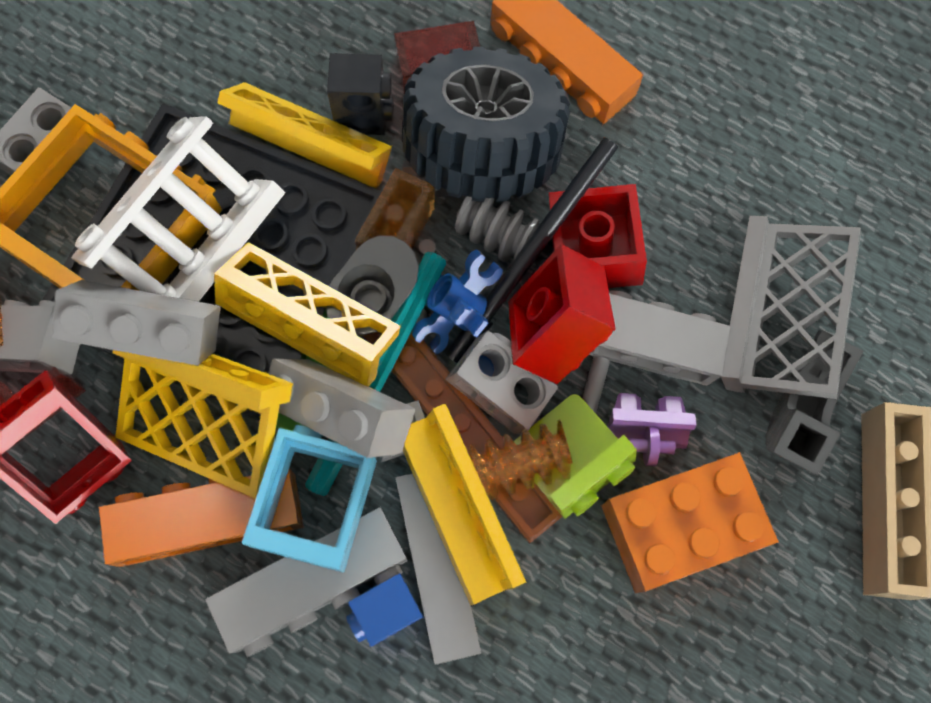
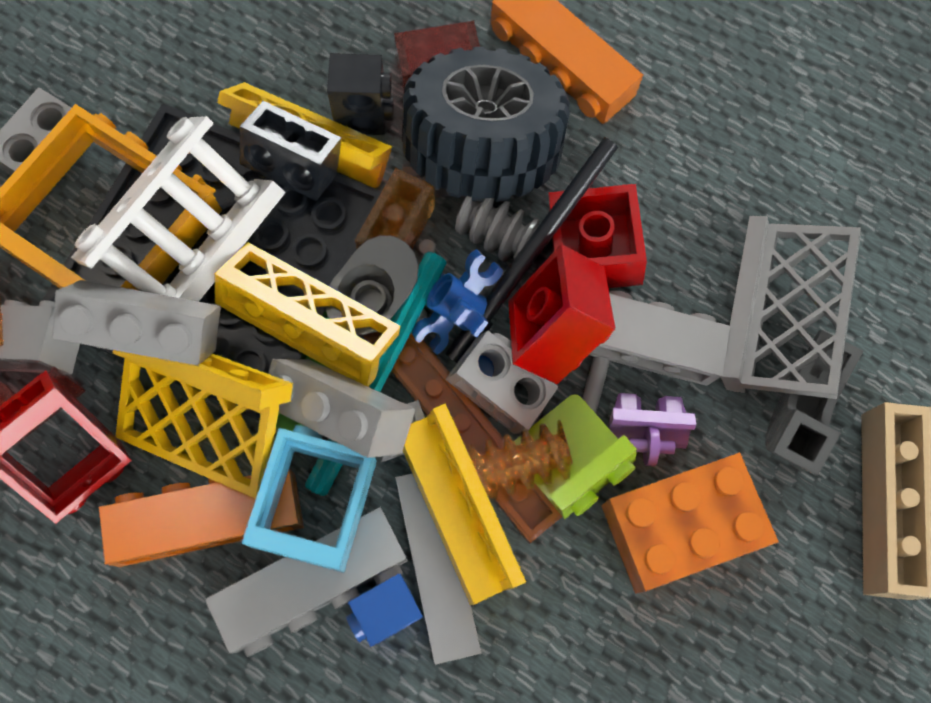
(289, 150): none -> black brick

